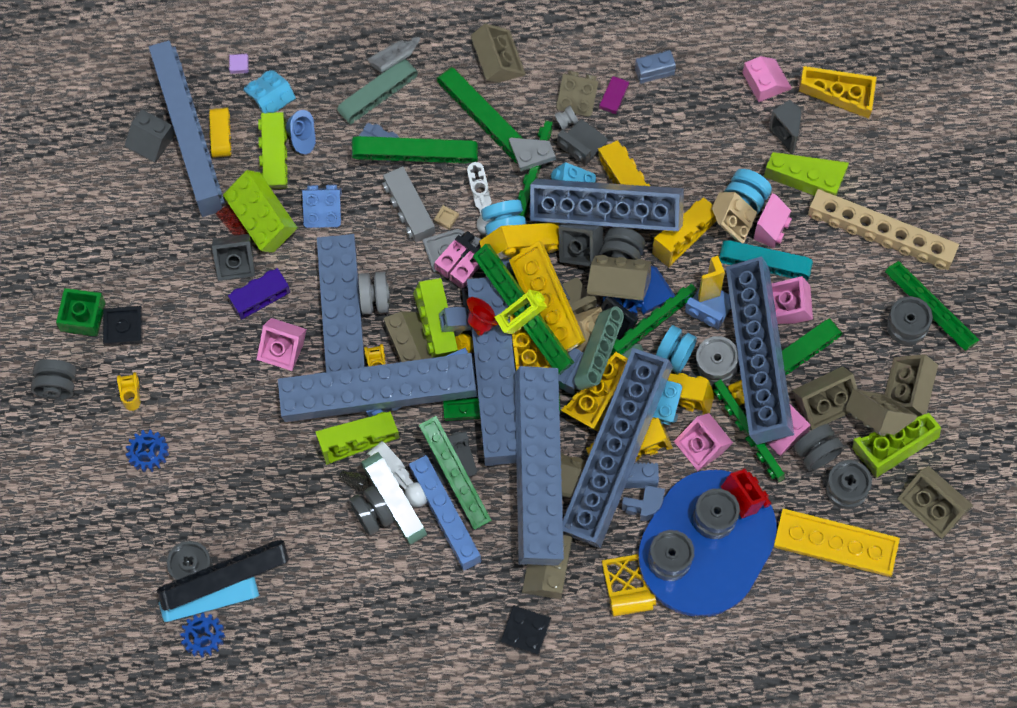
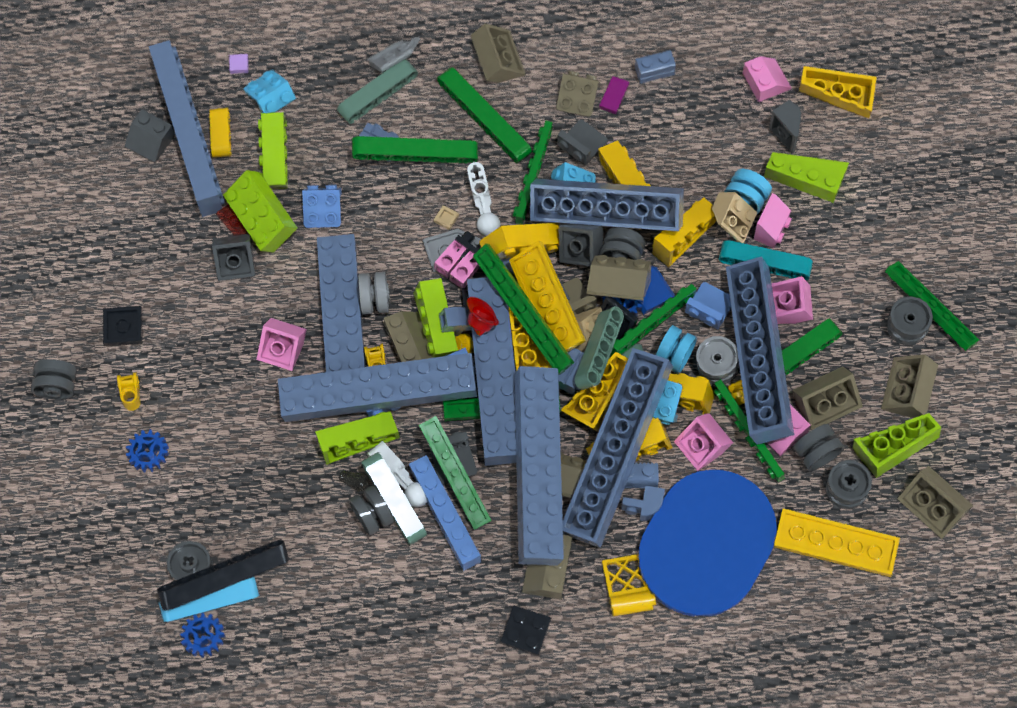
(80, 312): green brick -> none
(259, 293): dark purple brick -> none
(301, 130): medium blue piece -> none
(408, 204): light grey brick -> none
(502, 214): medium azure wheel -> none
(531, 152): light grey wing -> none
(537, 305): neon yellow window -> none
(568, 116): light grey wheel -> none
(681, 551): dark grey wheel -> none
(712, 282): yellow panel -> none
(716, 513): dark grey wheel -> none
(747, 492): red brick -> none
(879, 412): dark tan slope -> none
(892, 227): tan brick -> none

